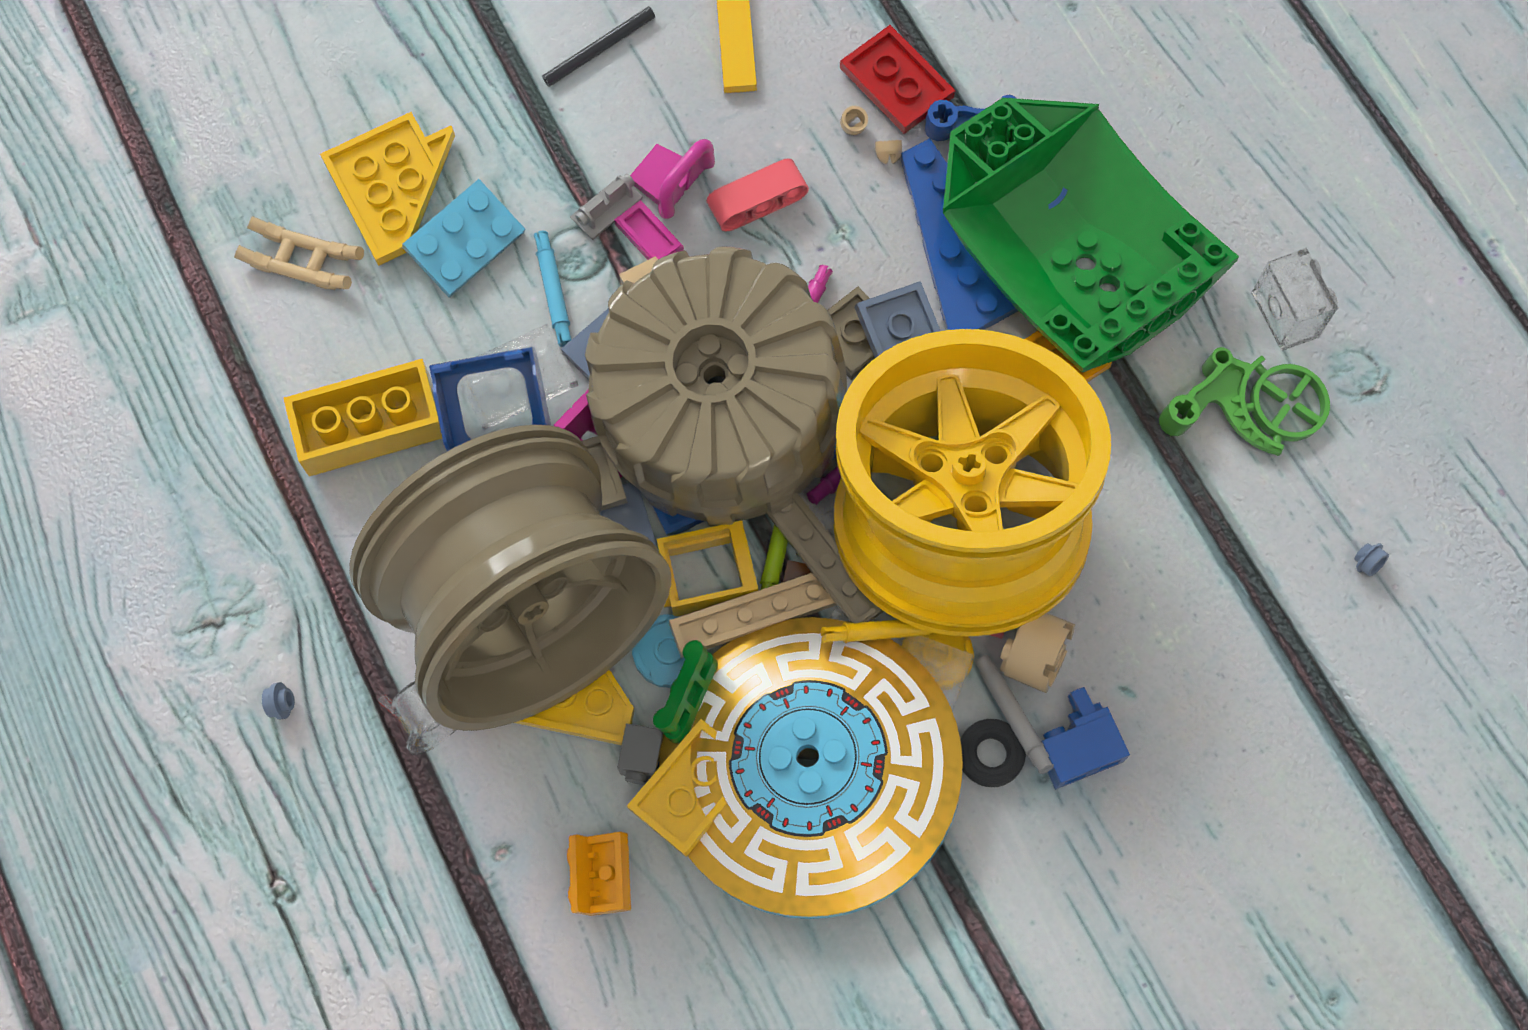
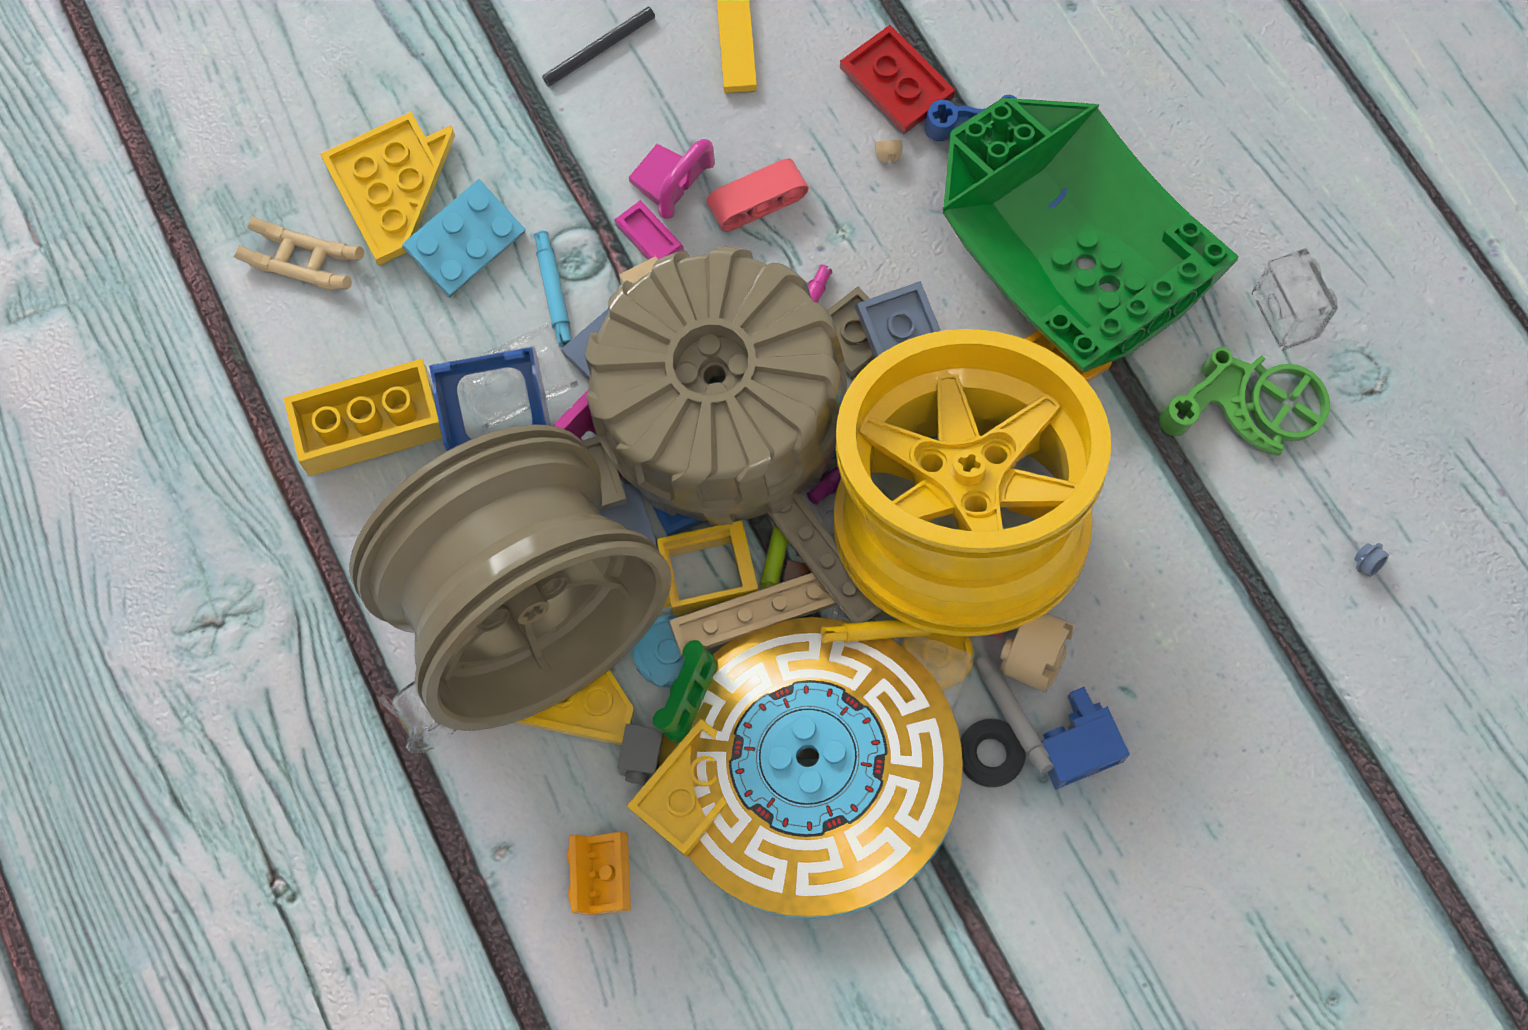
(278, 701): sand blue plate -> none
(606, 206): light grey hinge -> none
(850, 115): tan hinge -> none
(963, 288): blue wing -> none

